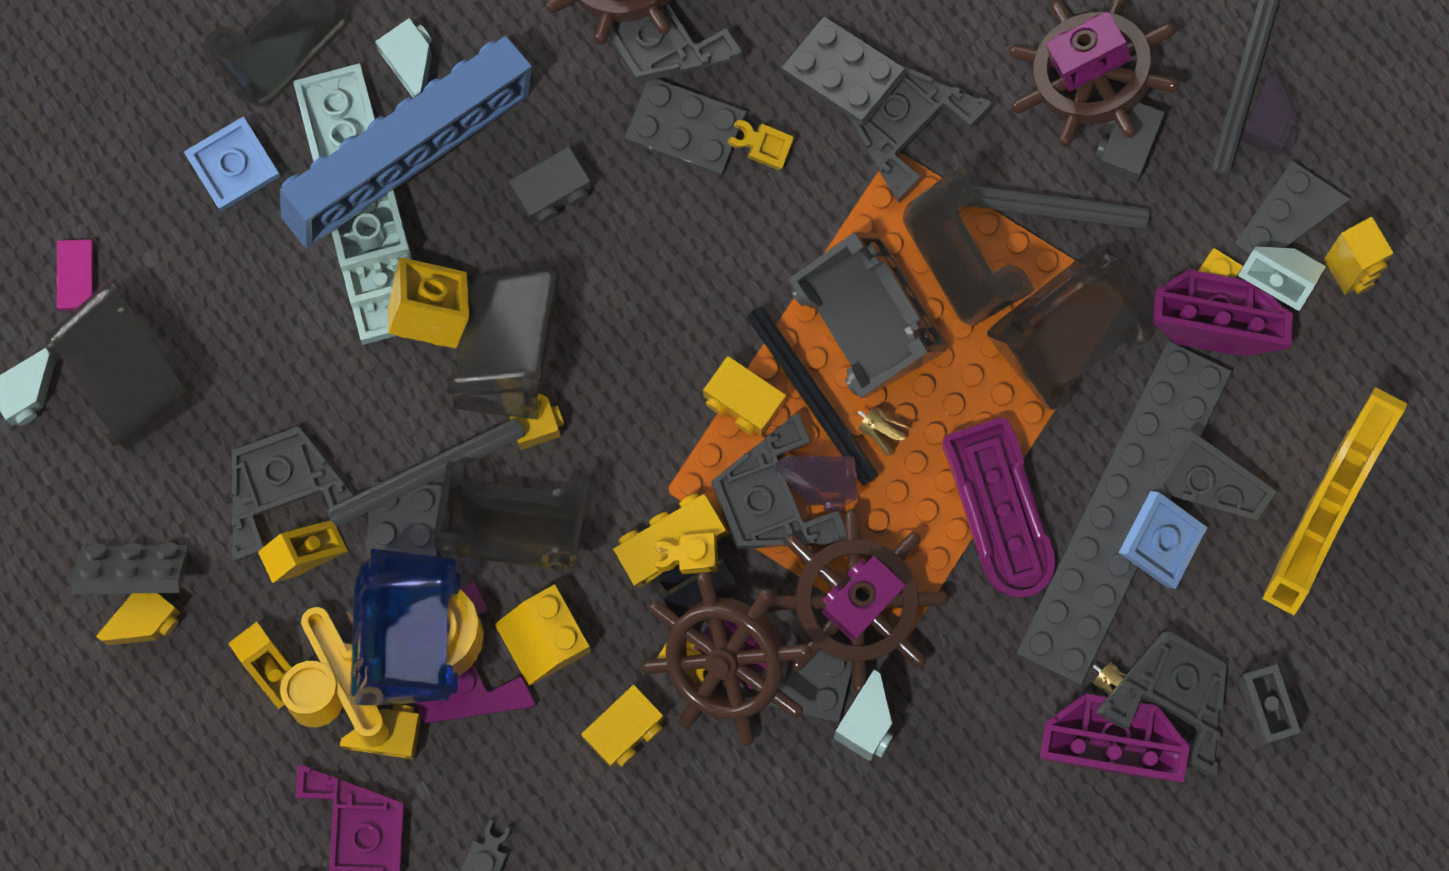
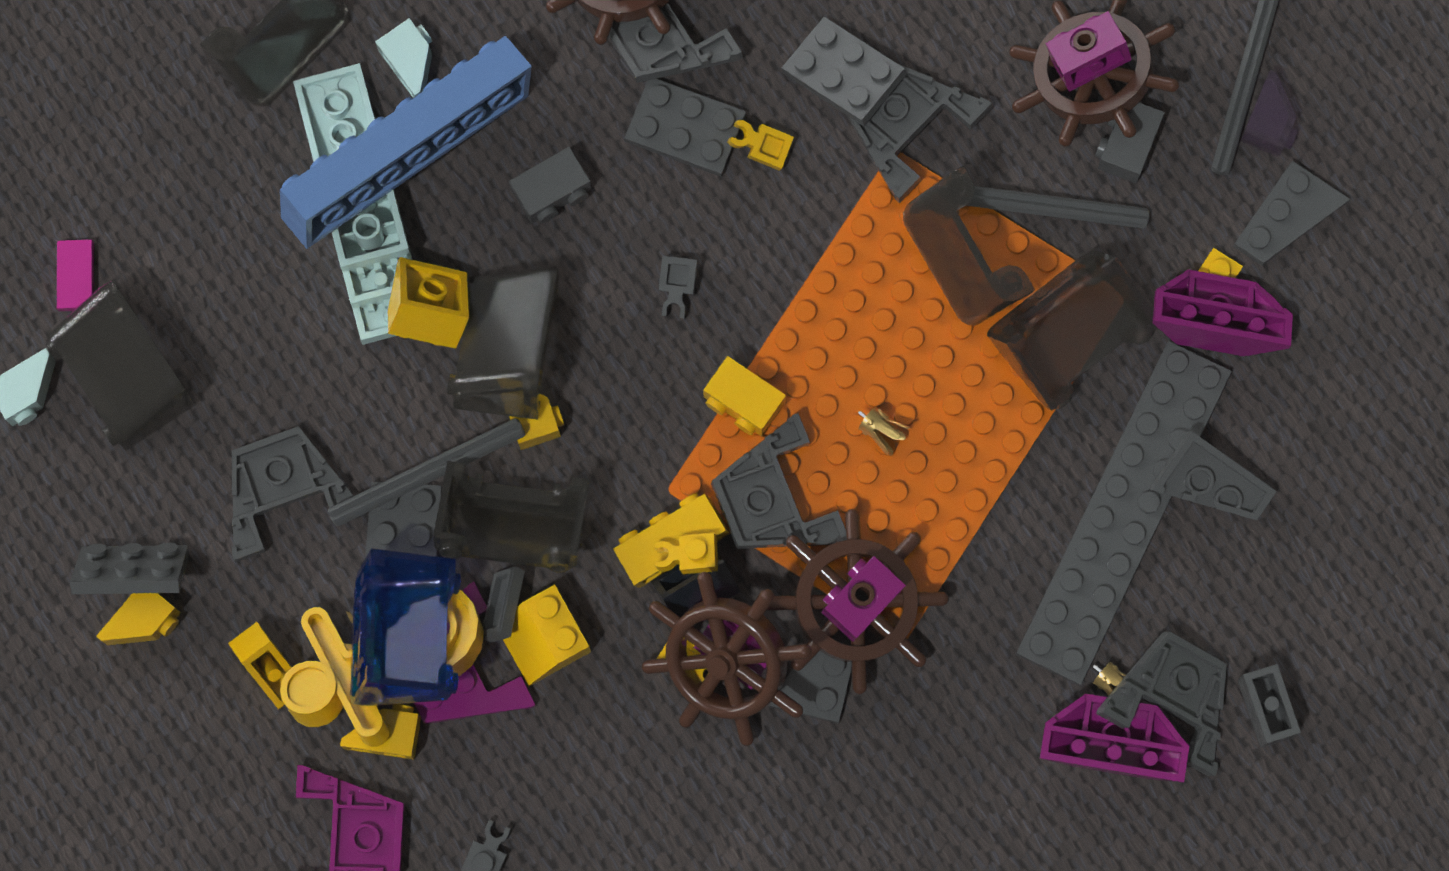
(232, 164): light blue plate -> none
(301, 550): yellow slope -> none
(502, 604): none -> dark grey tile
(623, 728): yellow brick -> none
(677, 278): none -> dark grey plate
(811, 394): black axle -> none
(821, 479): clear purple slope -> none
(867, 721): light aqua slope -> none
(869, 312): dark grey windscreen -> none
(1000, 507): magenta piece -> none
(1163, 540): light blue plate -> none
(1282, 273): light aqua slope -> none
(1332, 501): yellow arch -> none
(1359, 257): yellow brick -> none

